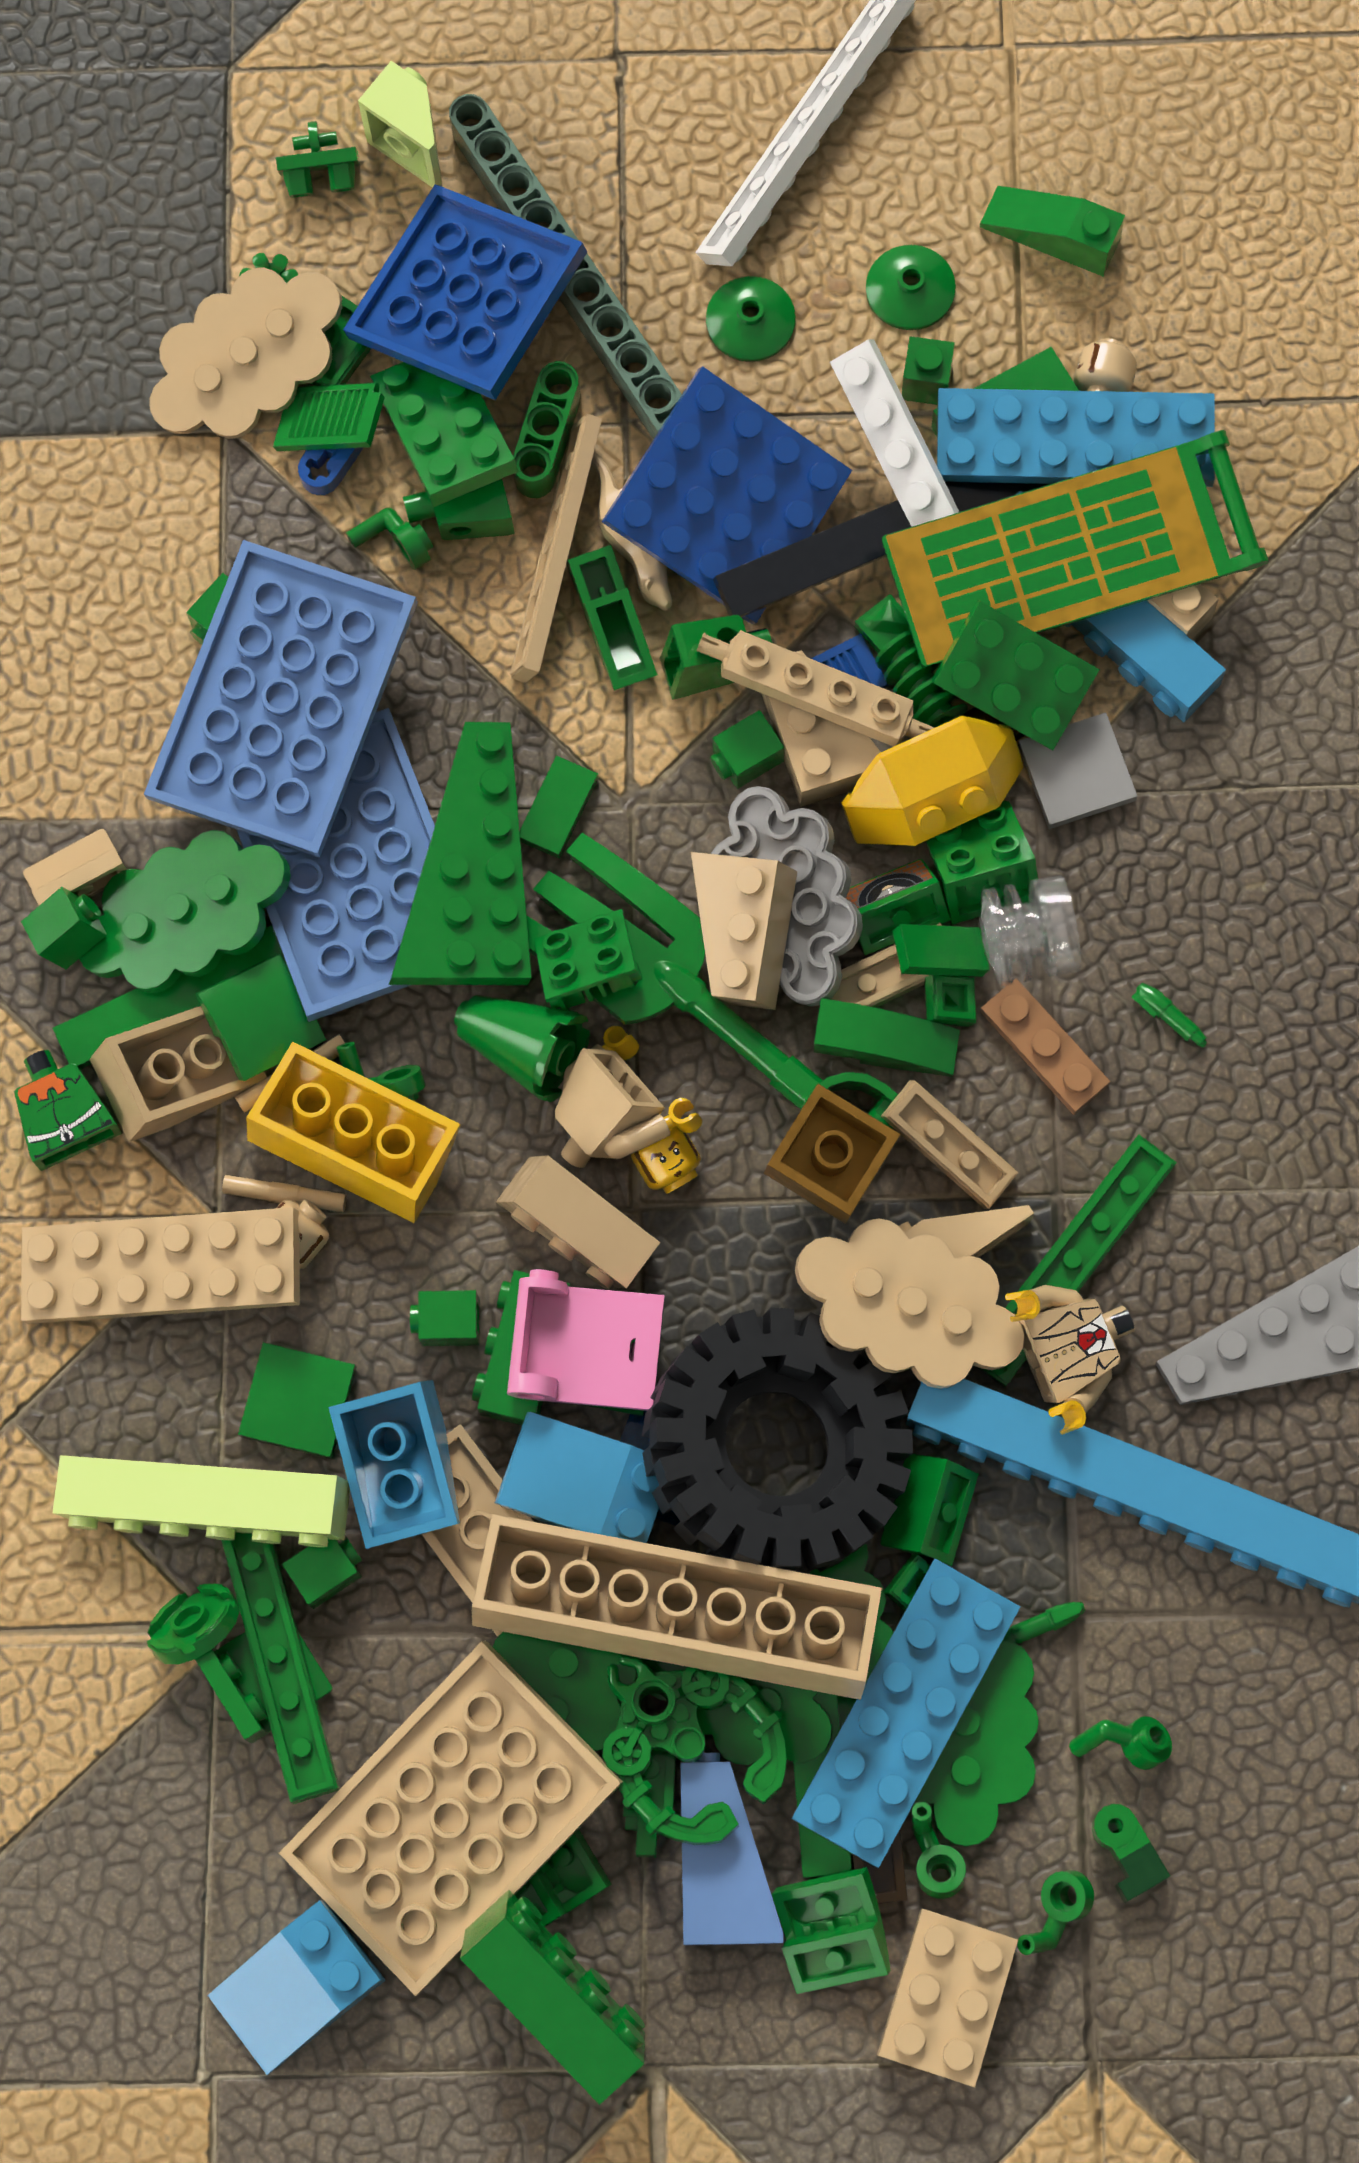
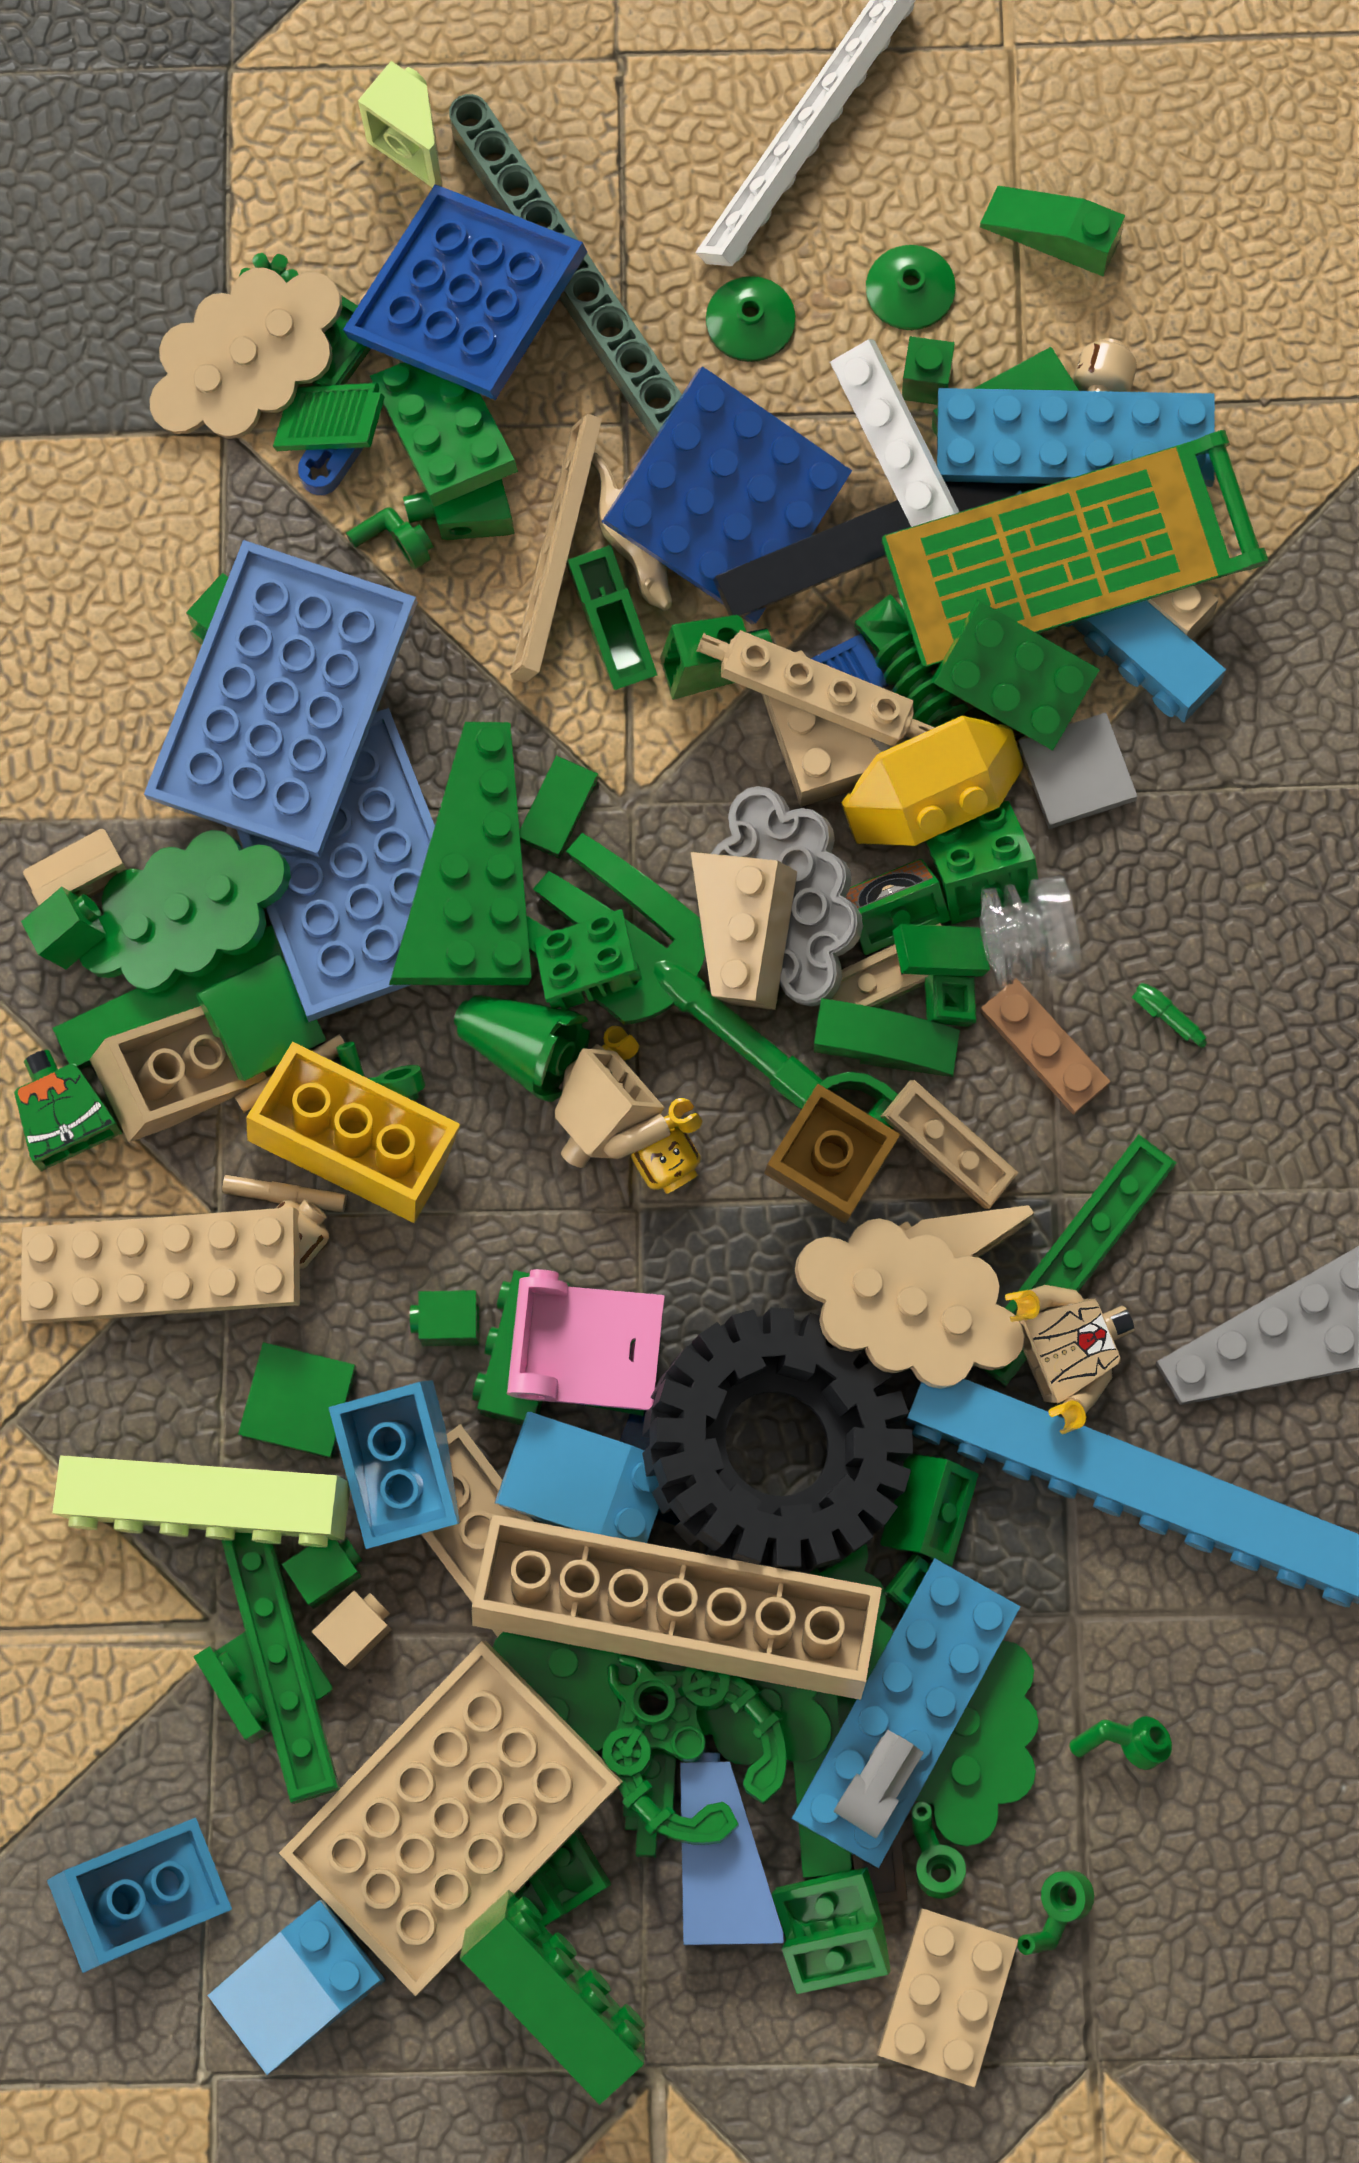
(138, 1894): none -> dark azure slope
(192, 1624): green tile -> none
(298, 167): green hips -> none
(353, 1628): none -> tan brick
(543, 410): green beam -> none
(577, 1222): tan wedge -> none
(746, 750): green brick -> none
(874, 1792): none -> light grey piece
(1051, 1619): green piece -> none
(1122, 1834): leg -> none

